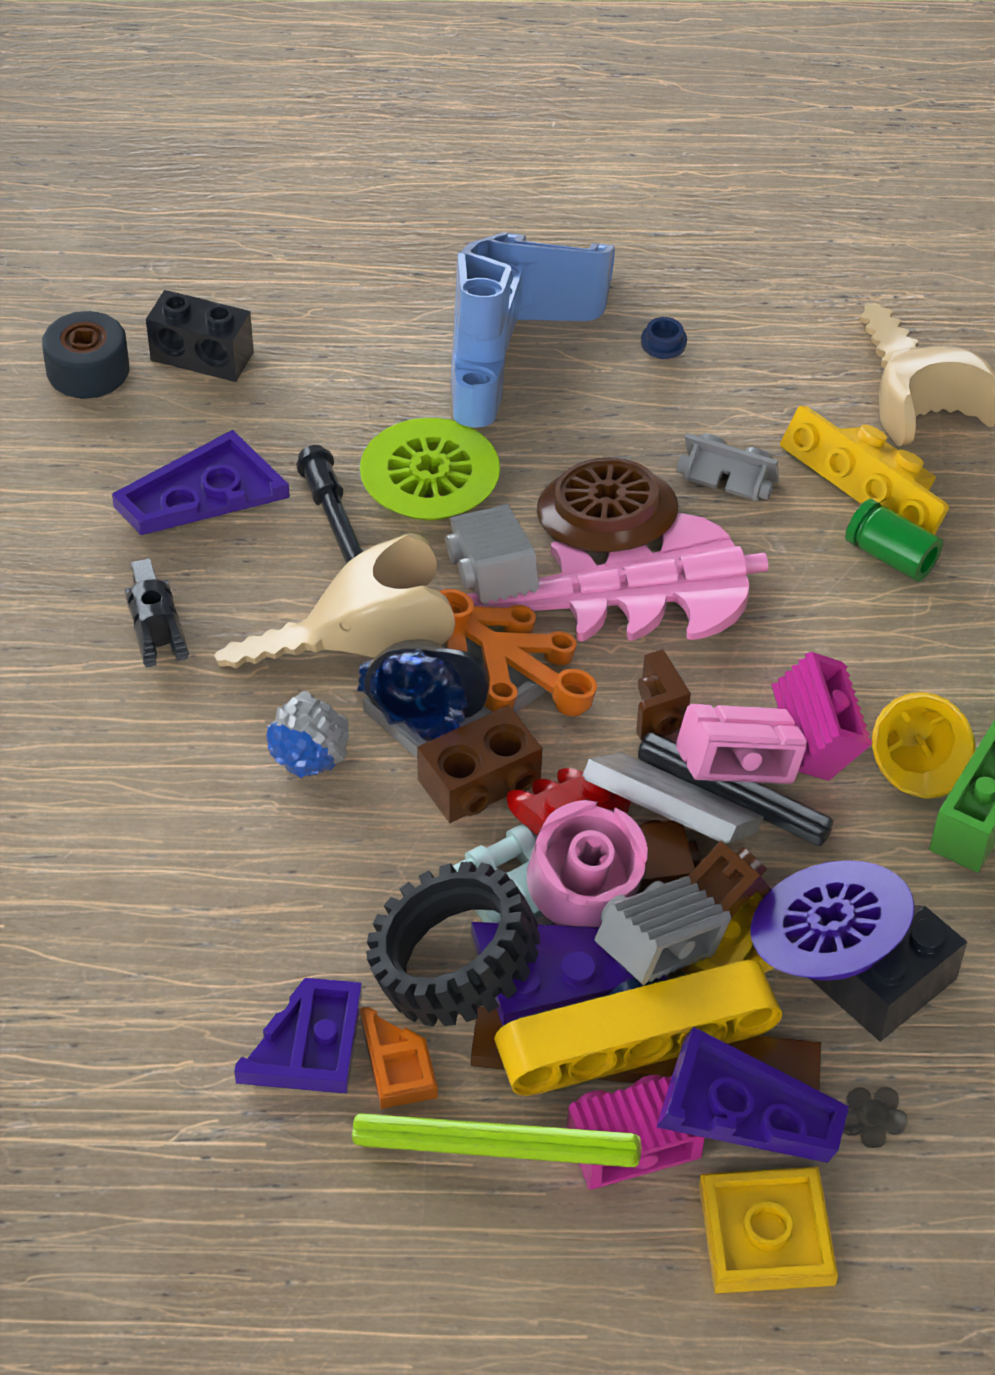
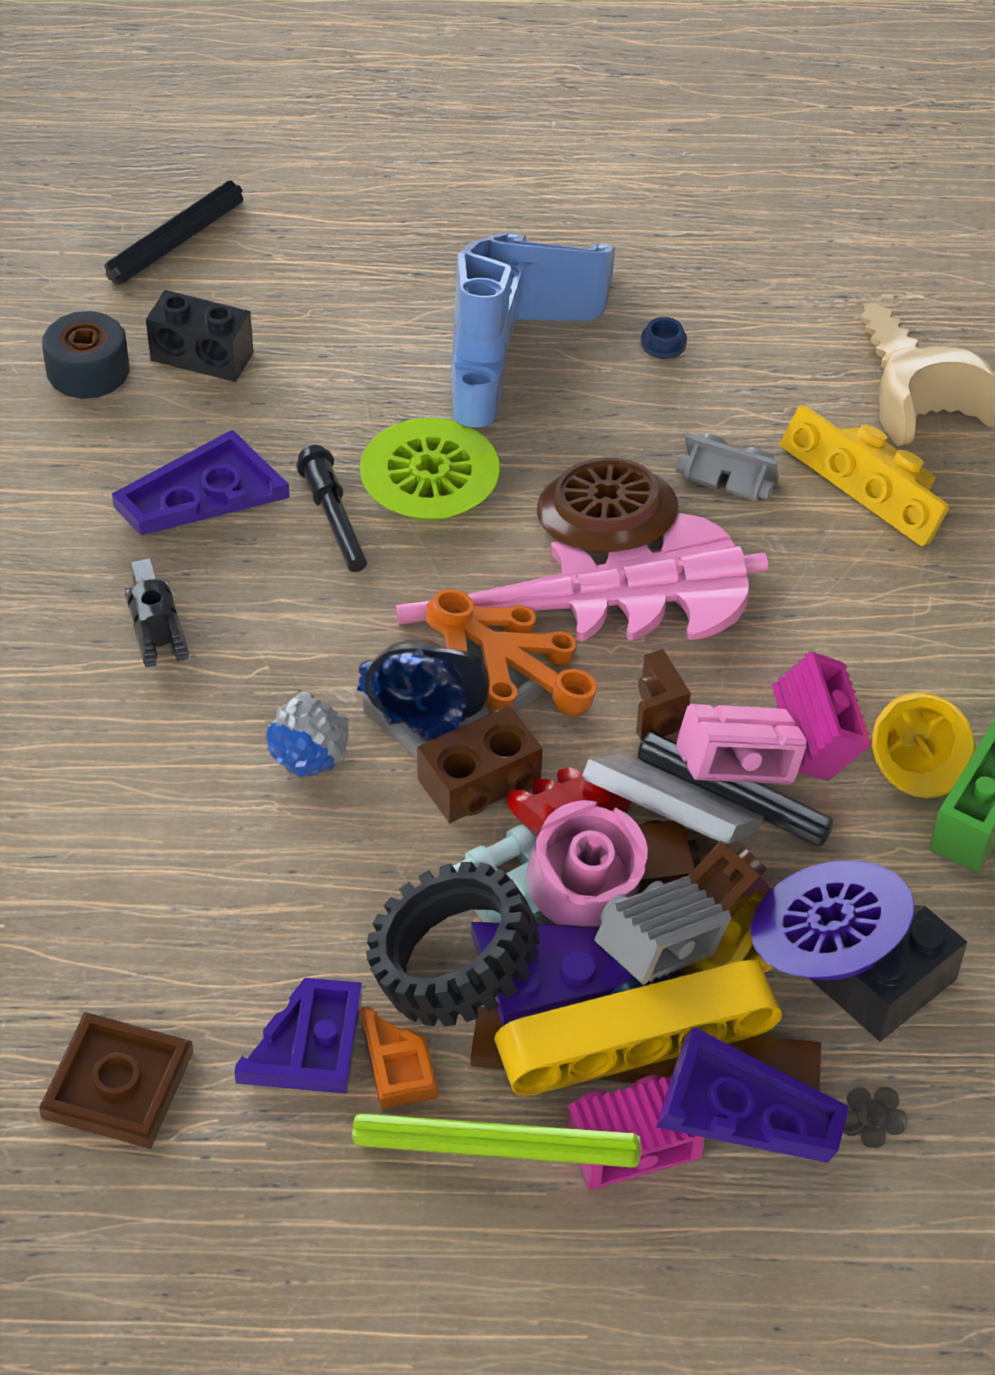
(116, 1080): none -> reddish brown tile
(173, 232): none -> black axle
(364, 610): tan animal -> none
(492, 554): light grey brick -> none
(767, 1230): yellow tile -> none
(894, 539): green piece -> none

